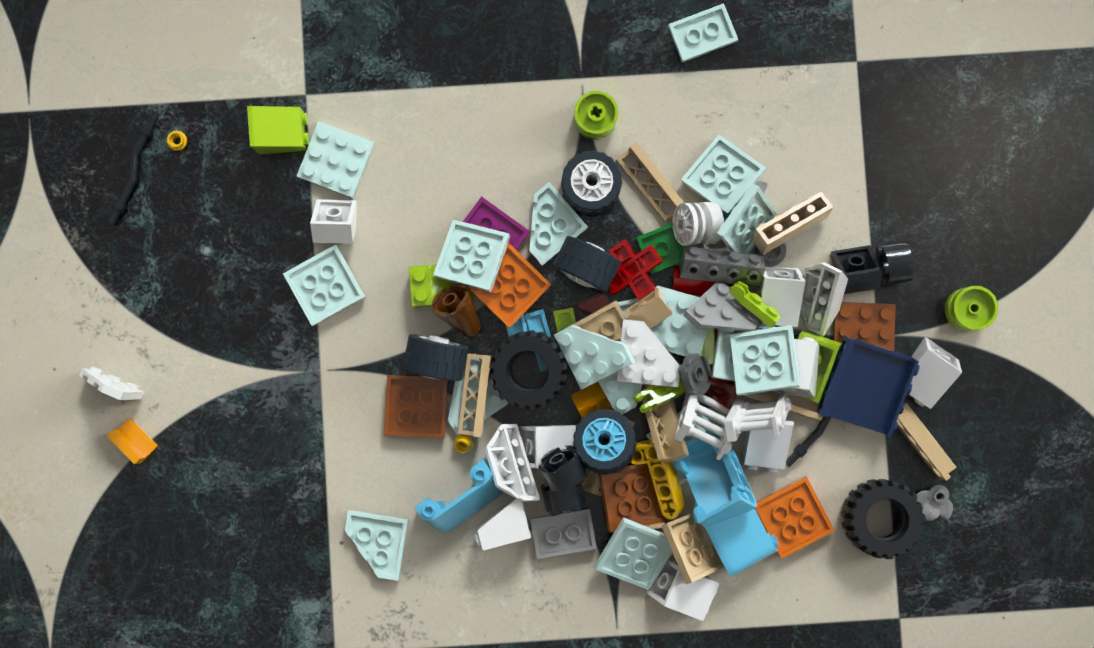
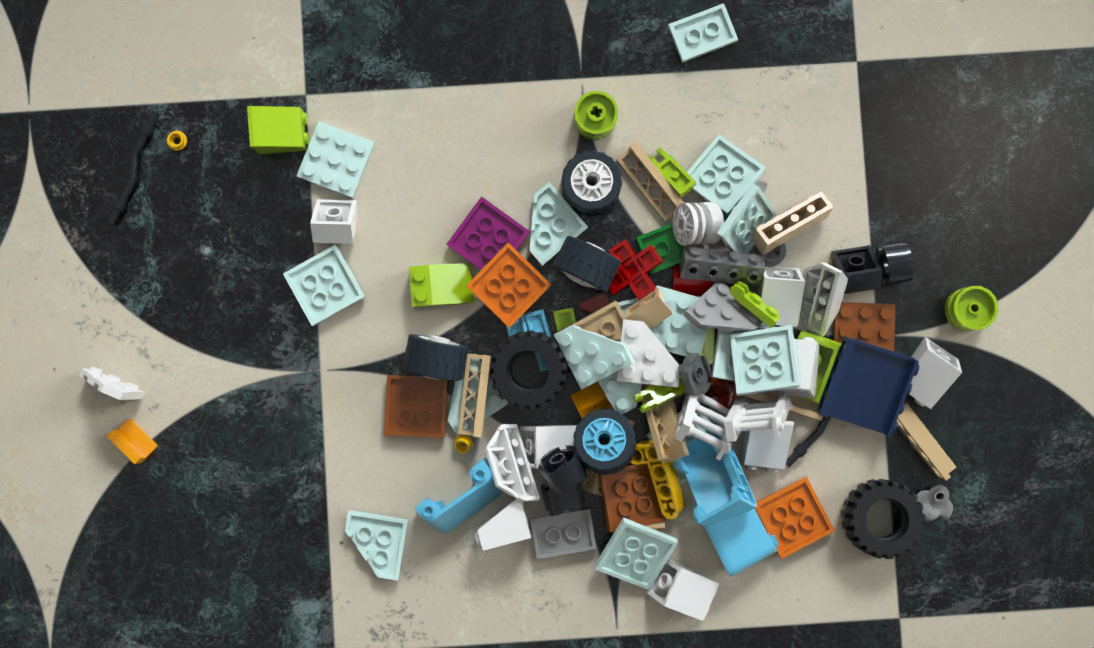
(457, 309): reddish brown cone -> none
(471, 255): light aqua plate -> none
(673, 173): none -> lime hinge
(692, 548): tan plate -> none

